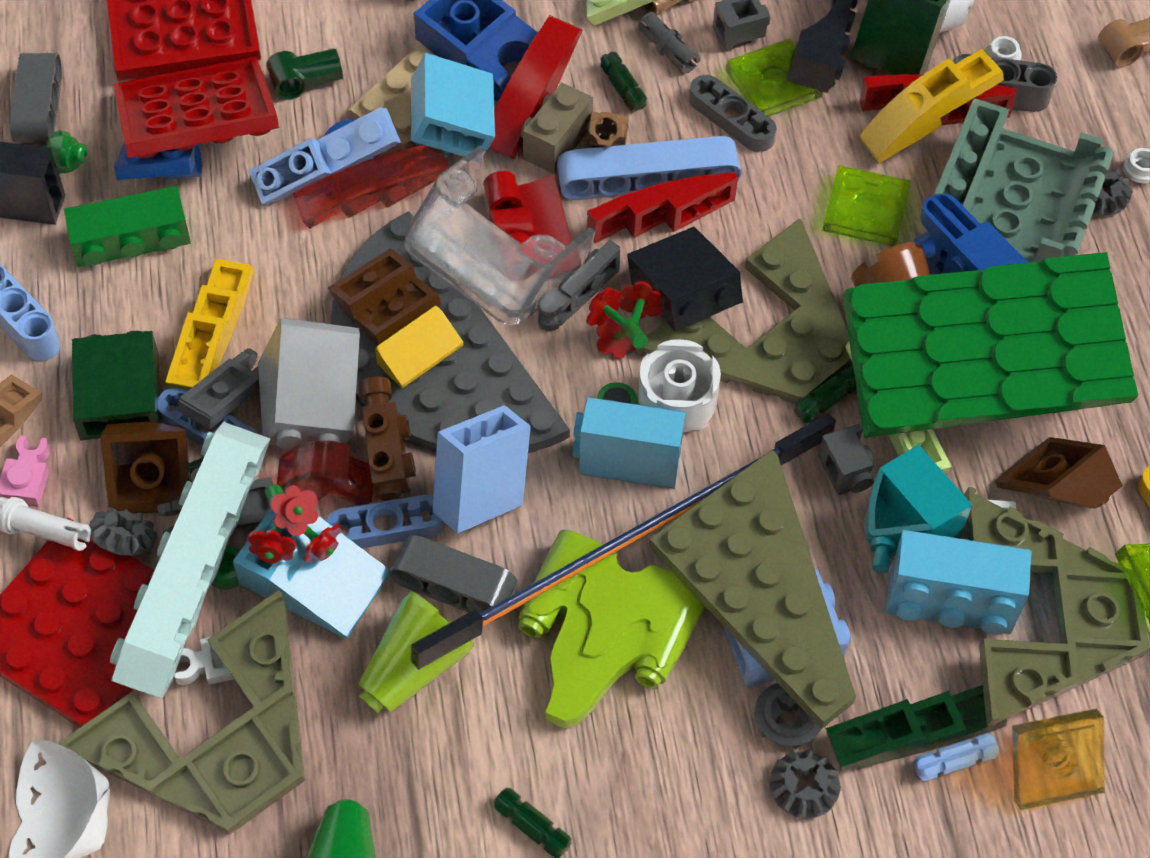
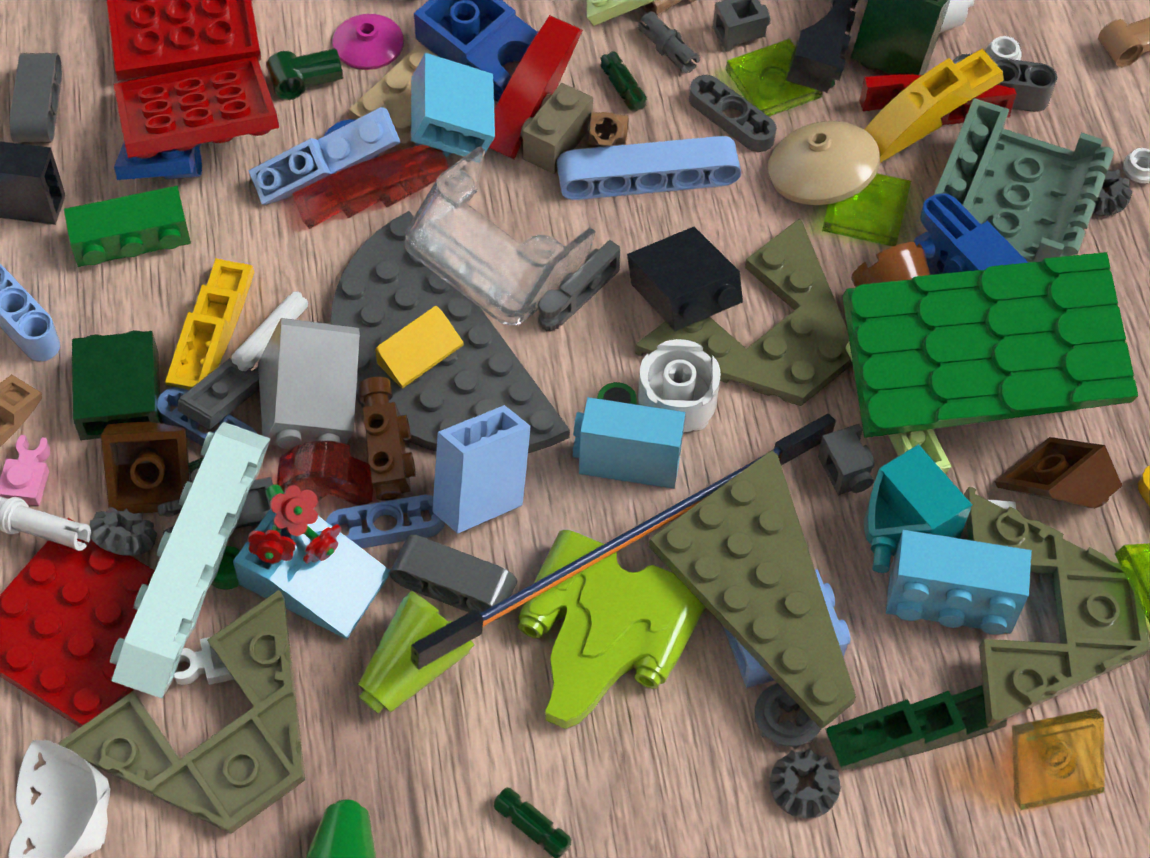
(66, 151): green arm -> none
(256, 343): none -> white axle
(368, 41): none -> dark pink dish
(384, 296): reddish brown slope -> none
(526, 208): red panel -> none
(620, 333): red plant -> none
(669, 202): red slope -> none
(824, 163): none -> tan dish
(826, 395): dark green axle -> none
(956, 757): light blue axle -> none

